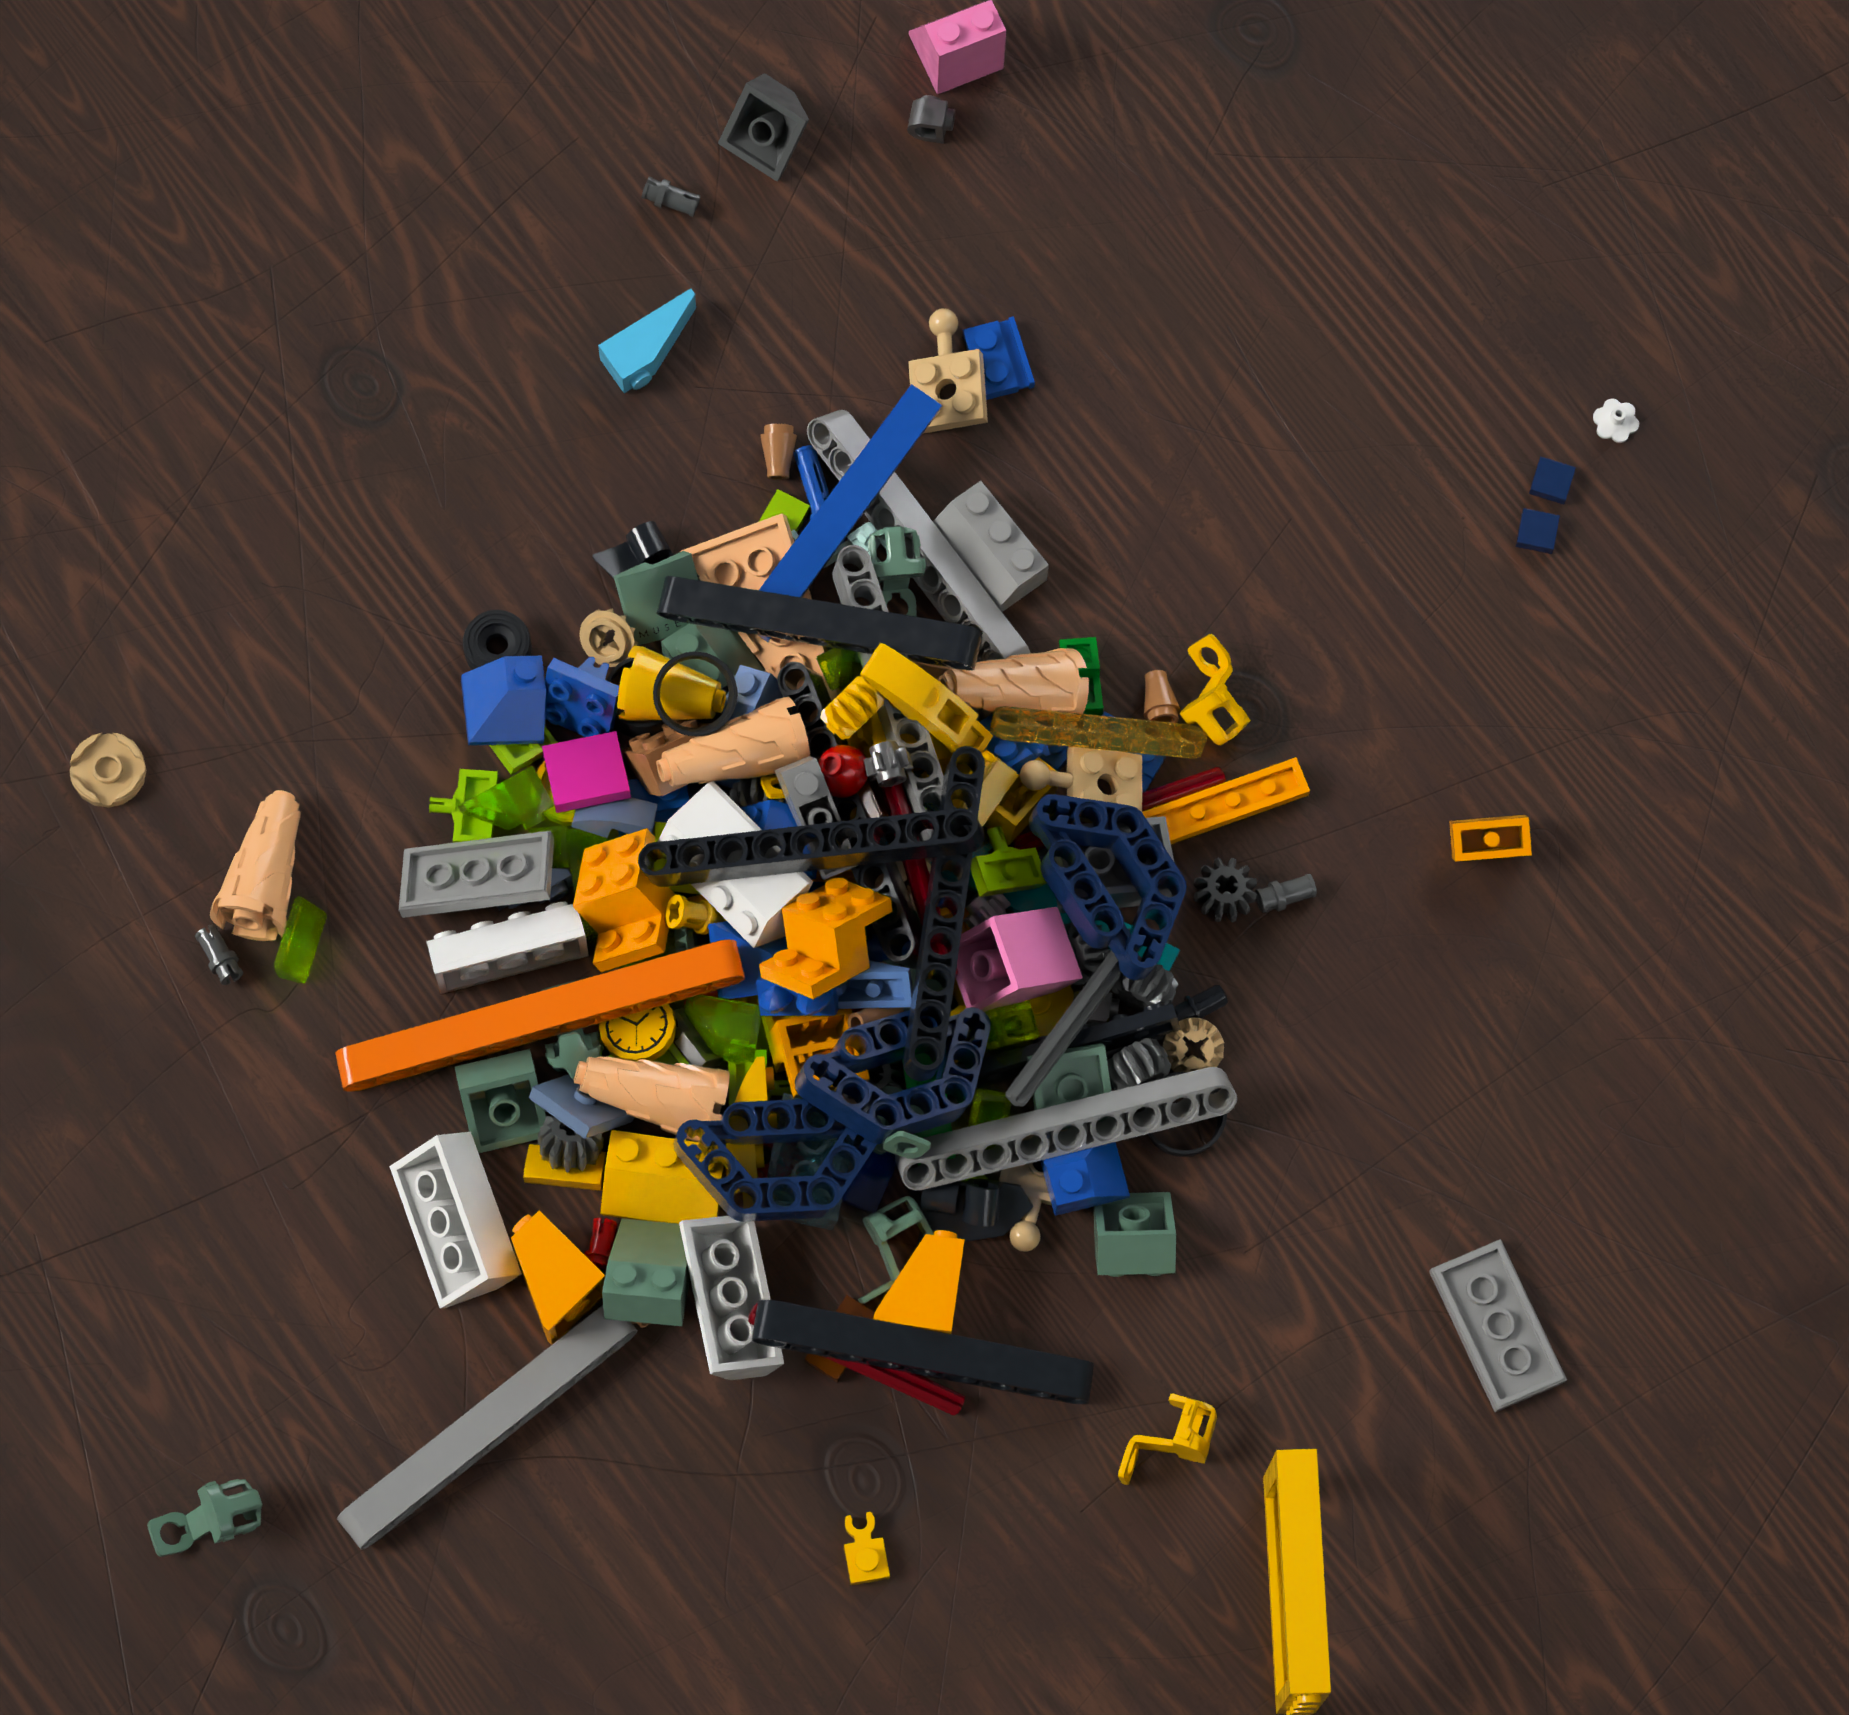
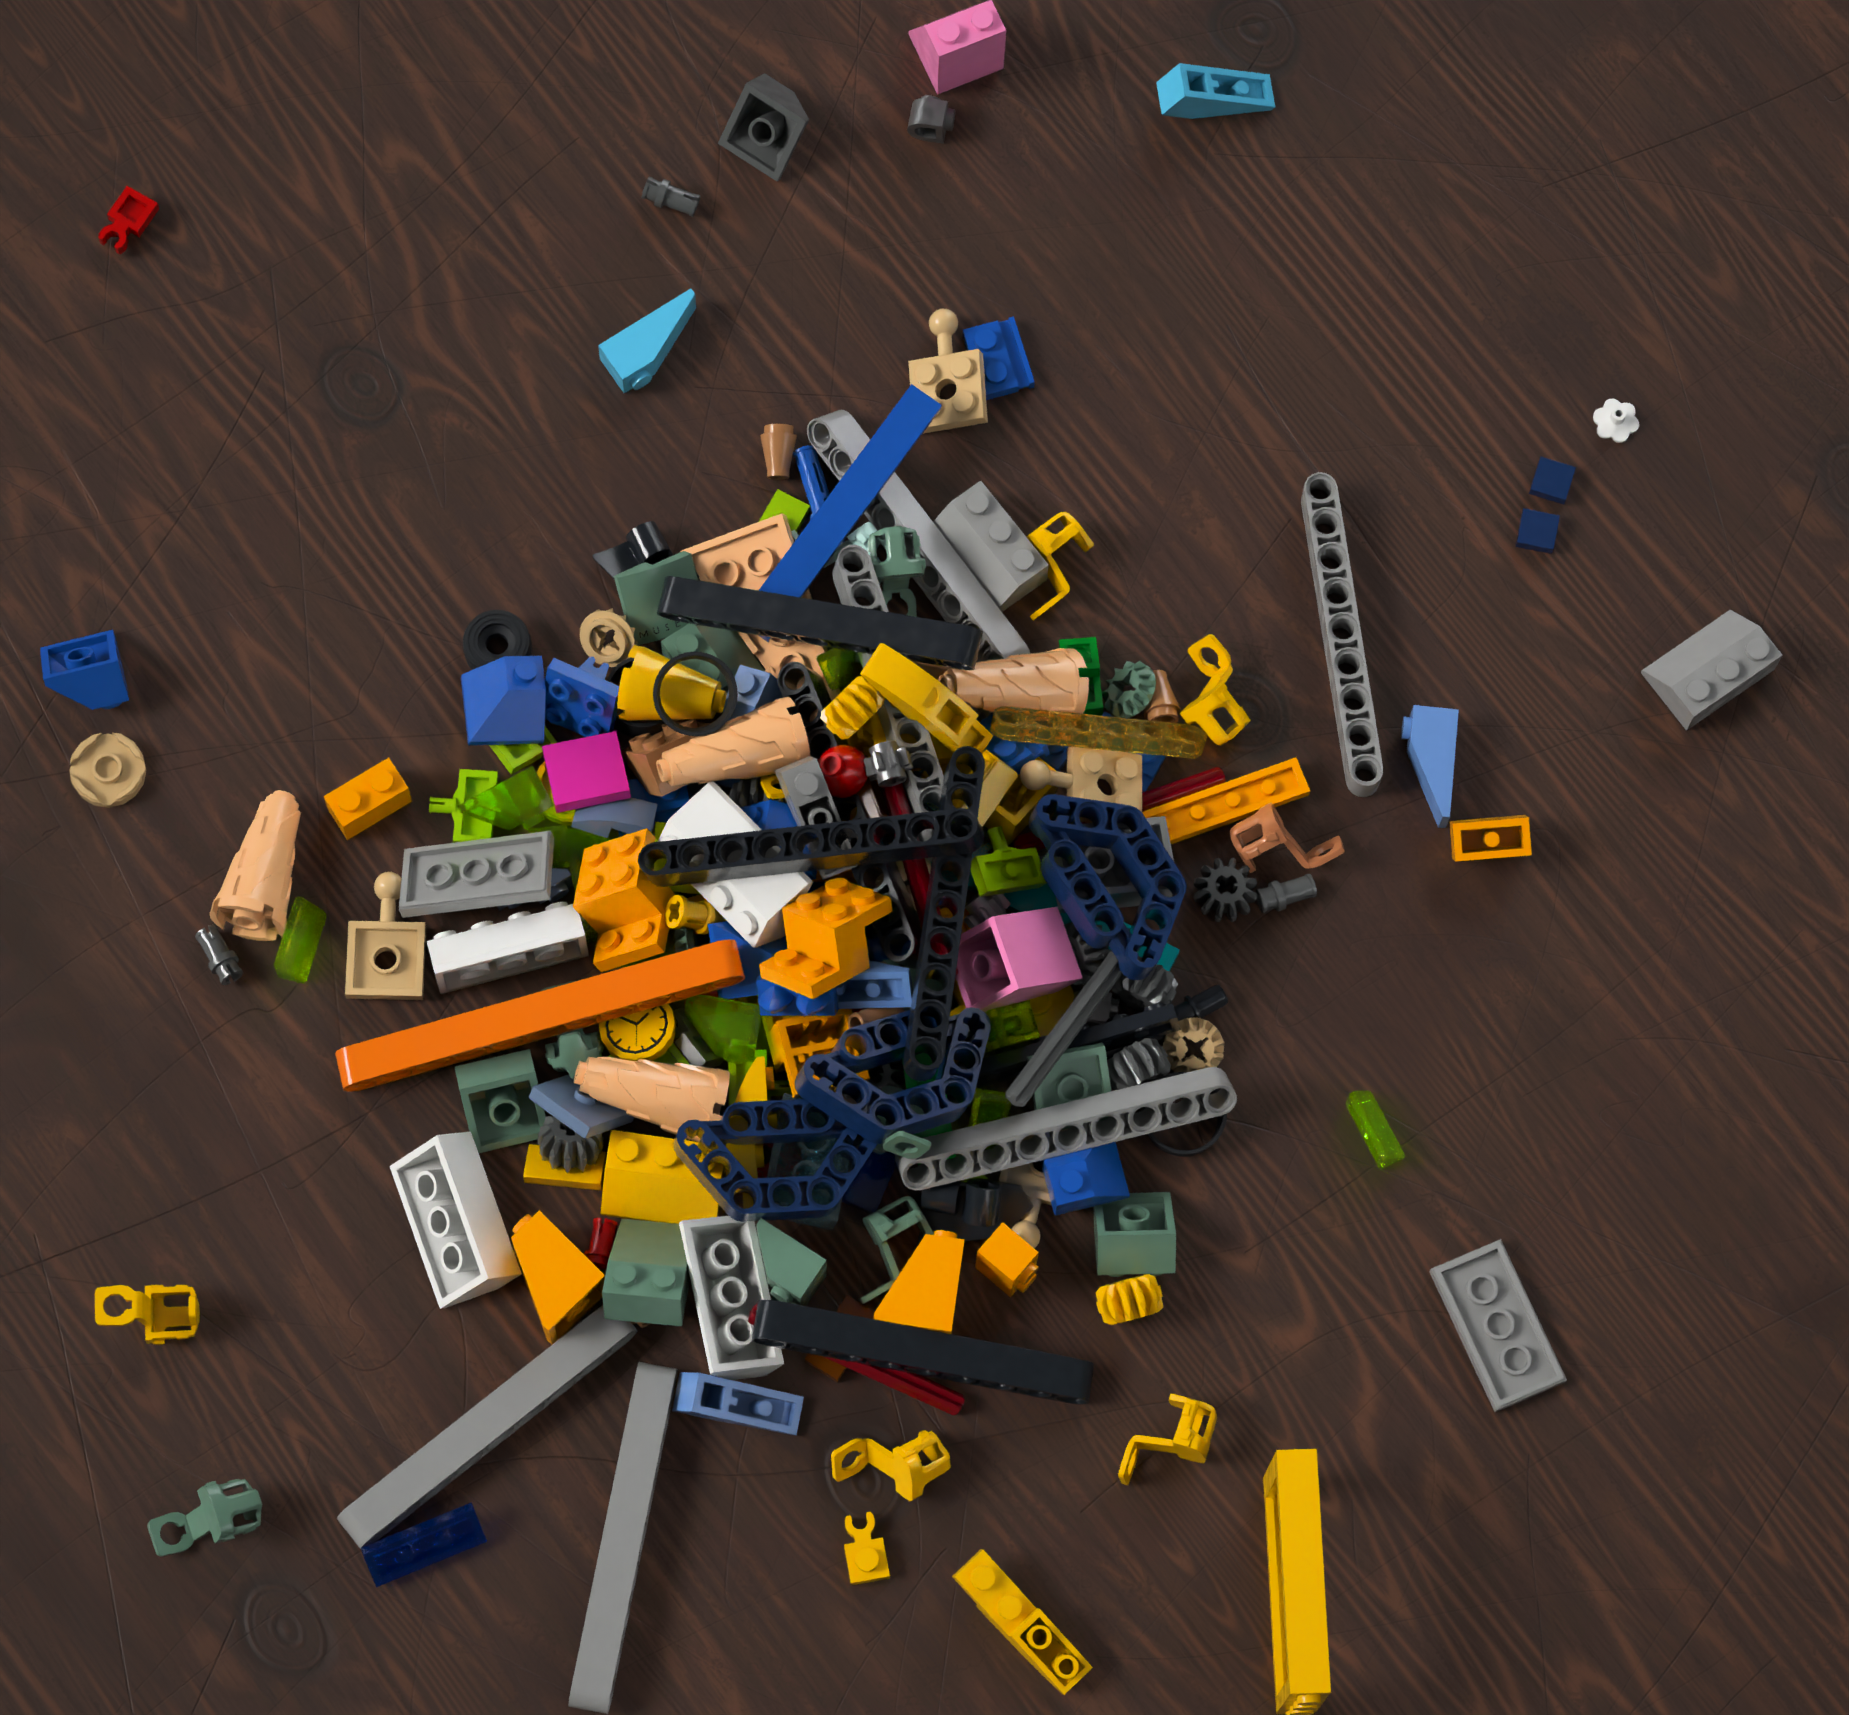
(86, 670): none -> blue slope
(129, 215): none -> red plate
(151, 1311): none -> yellow piece
(368, 798): none -> light orange brick
(371, 938): none -> tan plate
(423, 1544): none -> clear blue plate
(623, 1538): none -> light grey beam
(737, 1403): none -> medium blue slope
(789, 1266): none -> sand green slope
(901, 1465): none -> yellow piece
(1007, 1260): none -> light orange brick
(1022, 1622): none -> yellow slope
(1047, 543): none -> yellow piece
(1129, 703): none -> sand green gear
(1129, 1299): none -> yellow gear
(1211, 92): none -> medium azure slope
(1271, 826): none -> nougat piece
(1338, 650): none -> light grey beam
(1374, 1128): none -> clear neon green slope
(1431, 750): none -> medium blue slope
(1712, 667): none -> light grey slope

